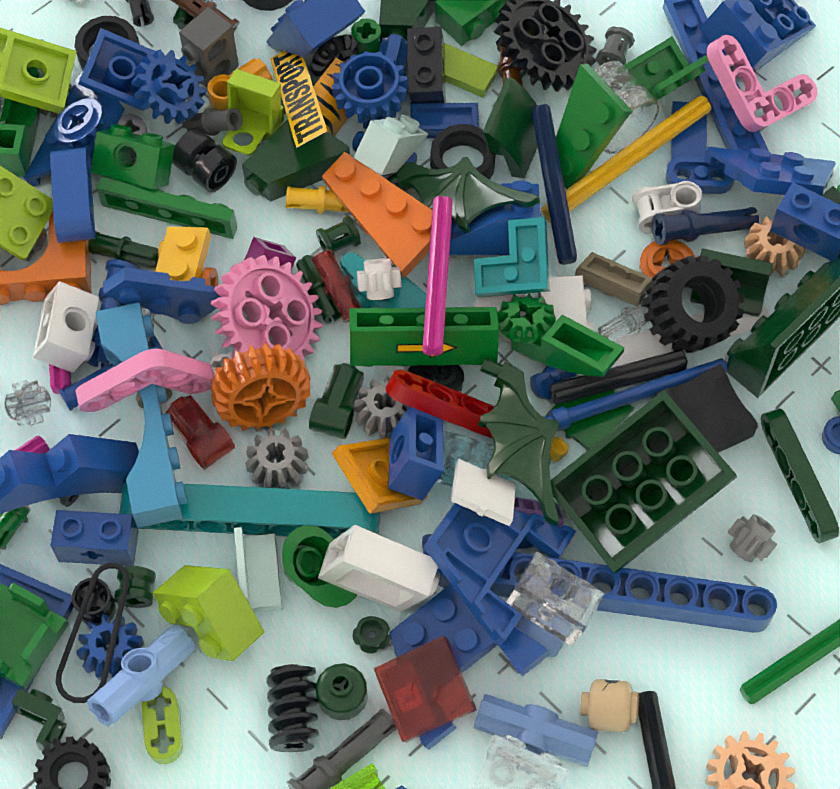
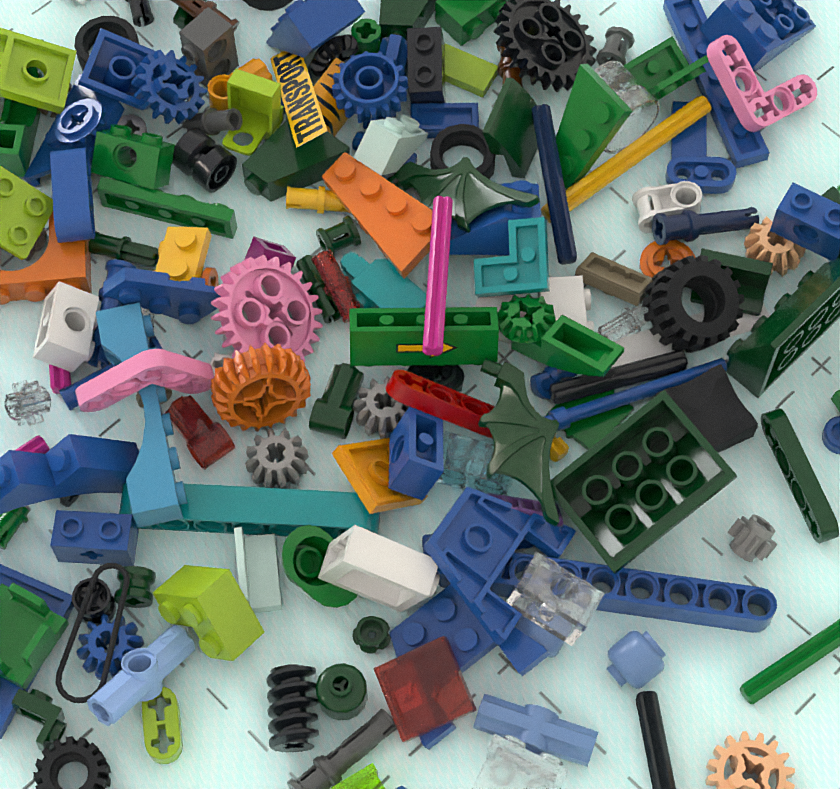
(379, 279): white gear -> none
(484, 496): white piece -> none
(610, 705): tan head -> none
(635, 659): none -> medium blue head
(772, 172): blue wing -> none

